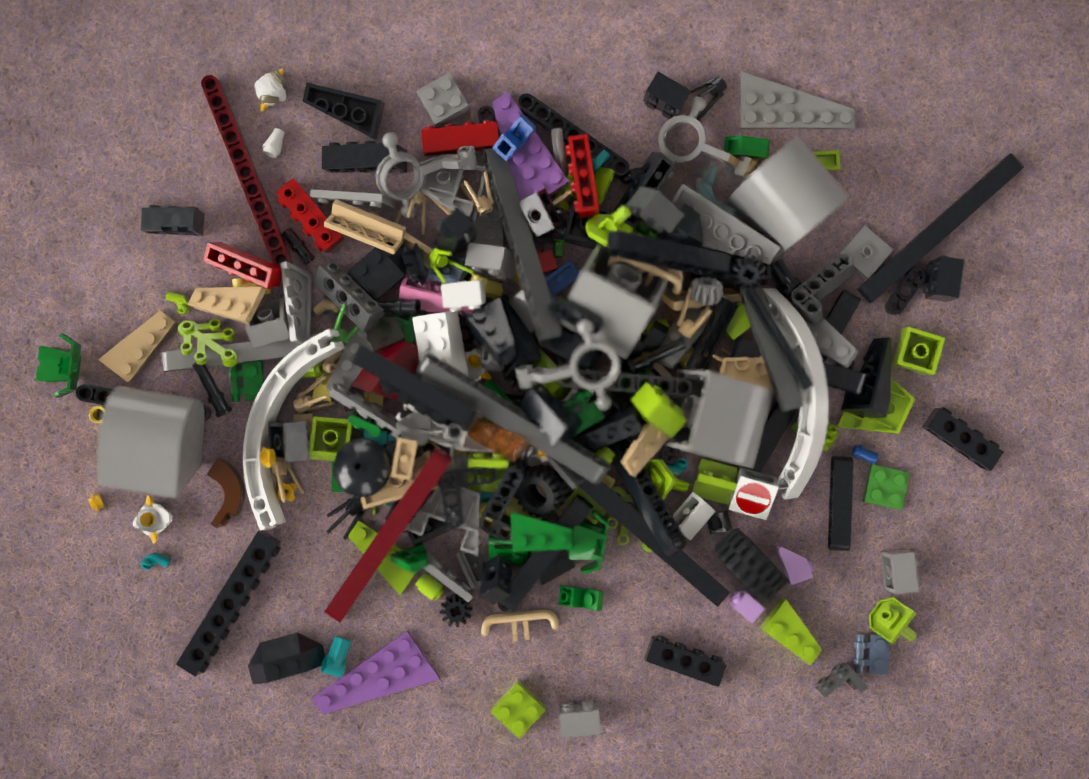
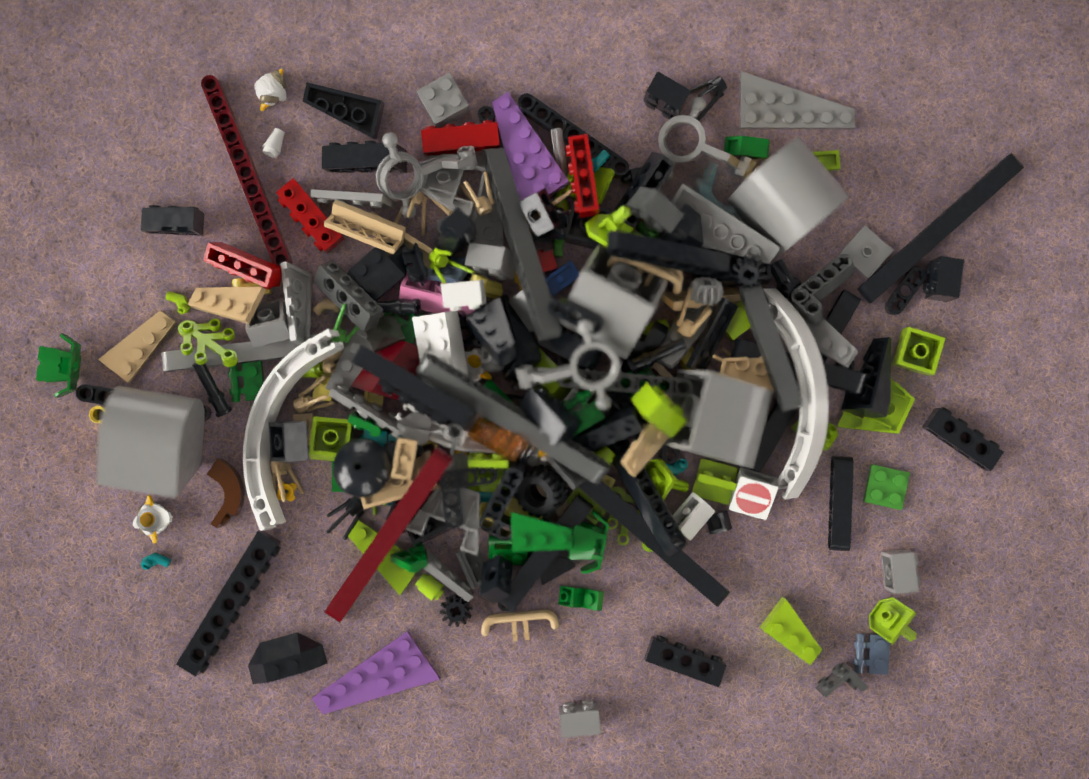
(96, 502): yellow plate -> none
(267, 457): yellow plate -> none
(298, 246): black pin -> none
(335, 663): teal piece -> none
(515, 138): blue brick -> none
(518, 709): lime brick -> none
(746, 605): lavender brick -> none
(750, 565): black tyre -> none
(778, 338): black axle -> none
(794, 566): lavender slope -> none
(864, 454): blue pin -> none

